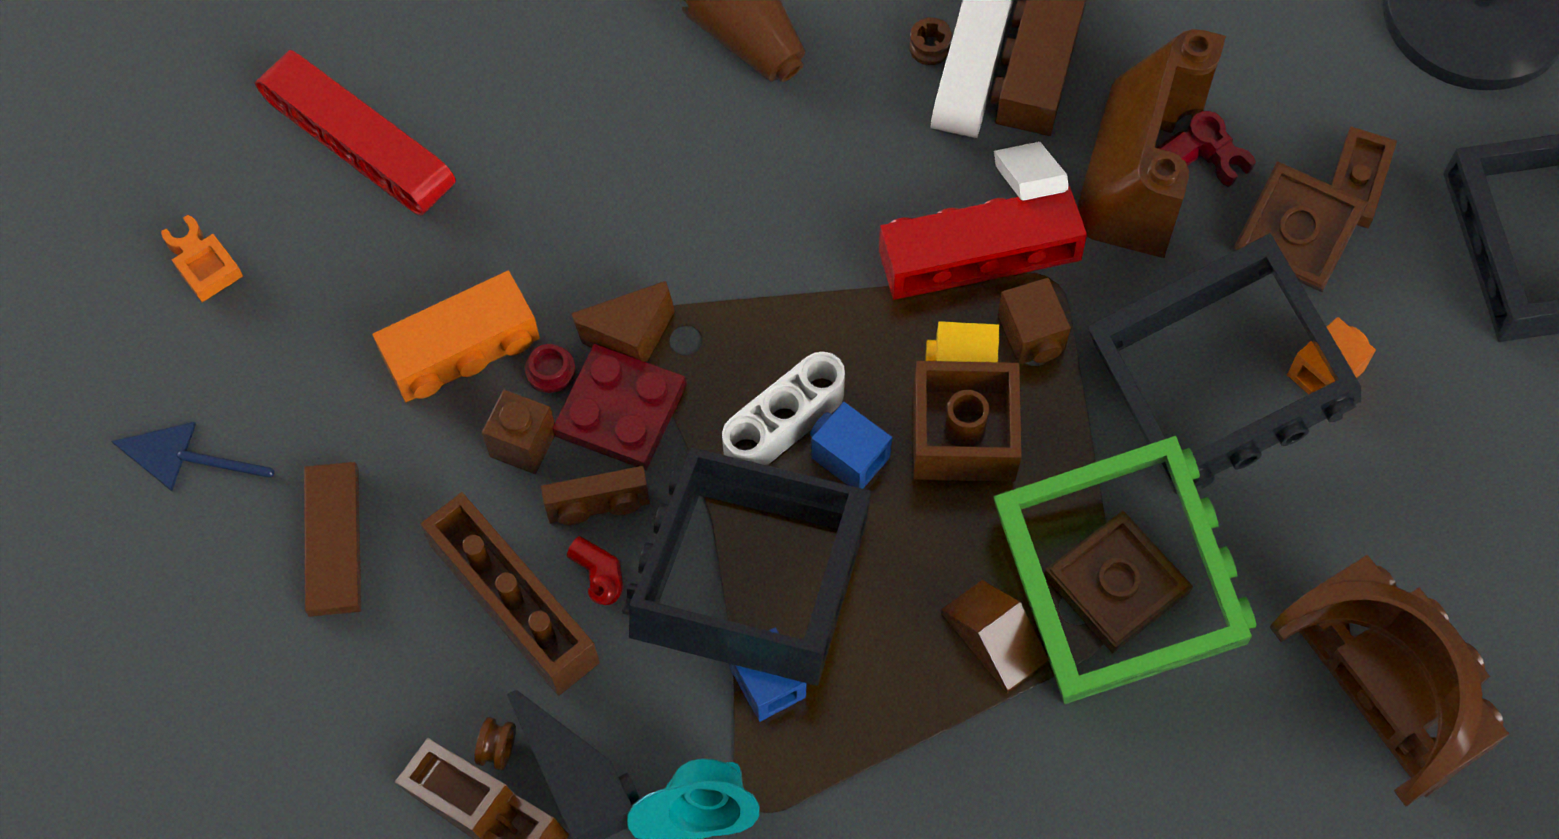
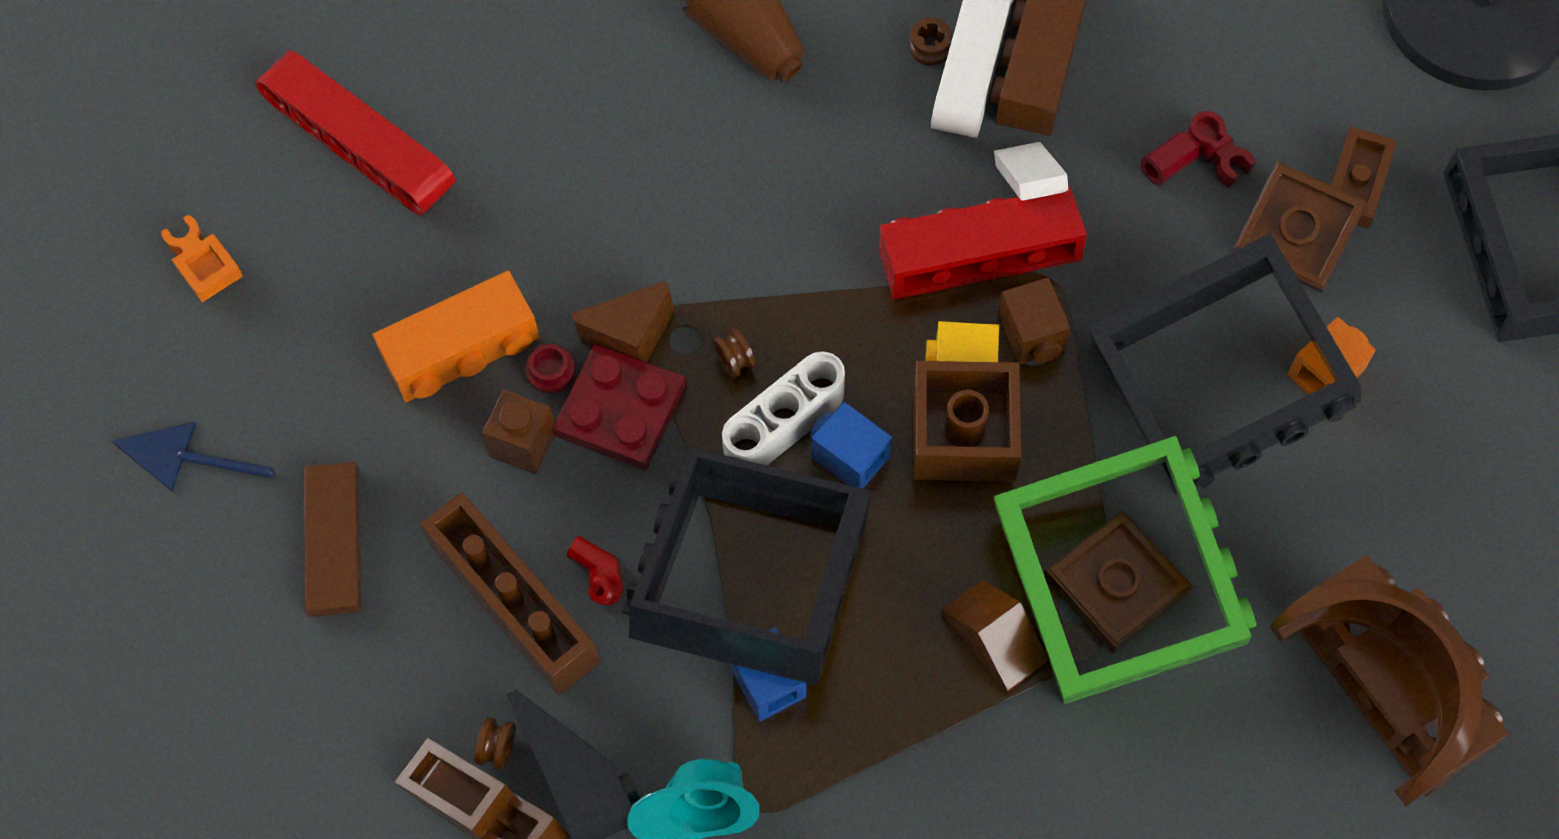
(612, 492): reddish brown plate -> none
(734, 353): none -> reddish brown bush
(1130, 185): reddish brown windscreen -> none

